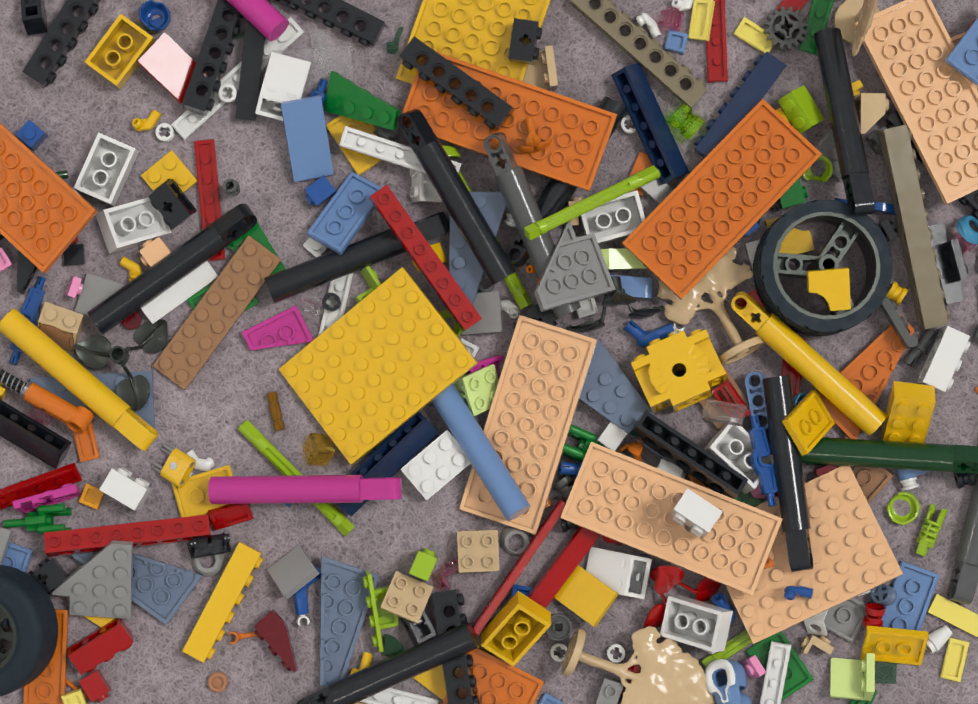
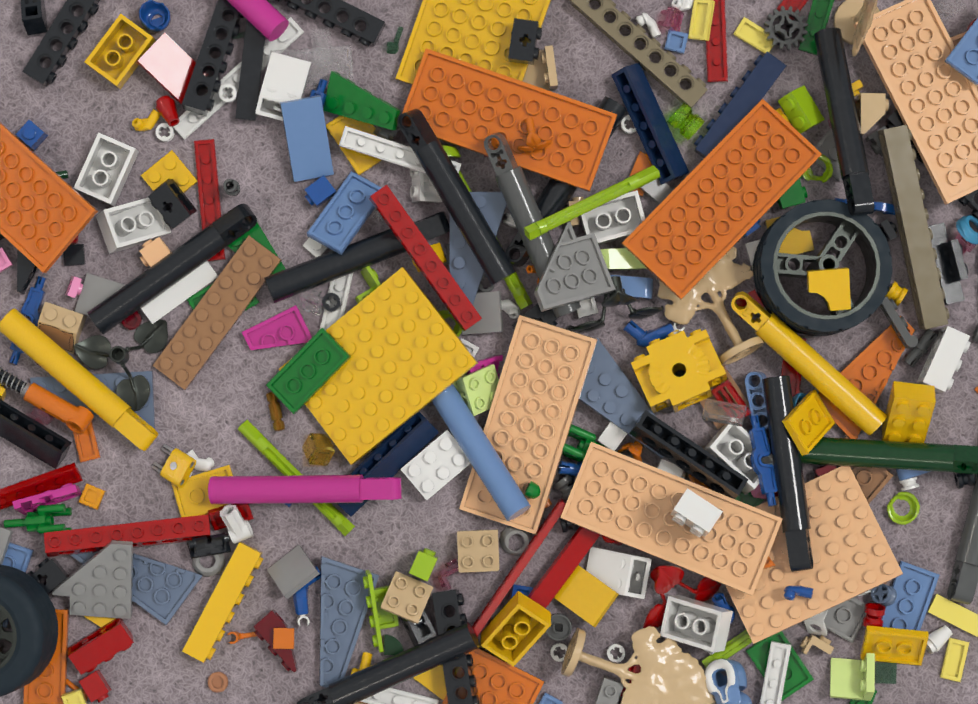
(125, 488): white brick -> none
(133, 267): yellow arm -> none
(167, 108): none -> red cone
(237, 527): none -> white piece
(283, 638): none -> orange tile
(308, 370): none -> green tile
(417, 49): black brick -> none
(532, 490): none -> green hinge
(753, 667): bright pink plate -> none
(929, 530): lime hinge -> none

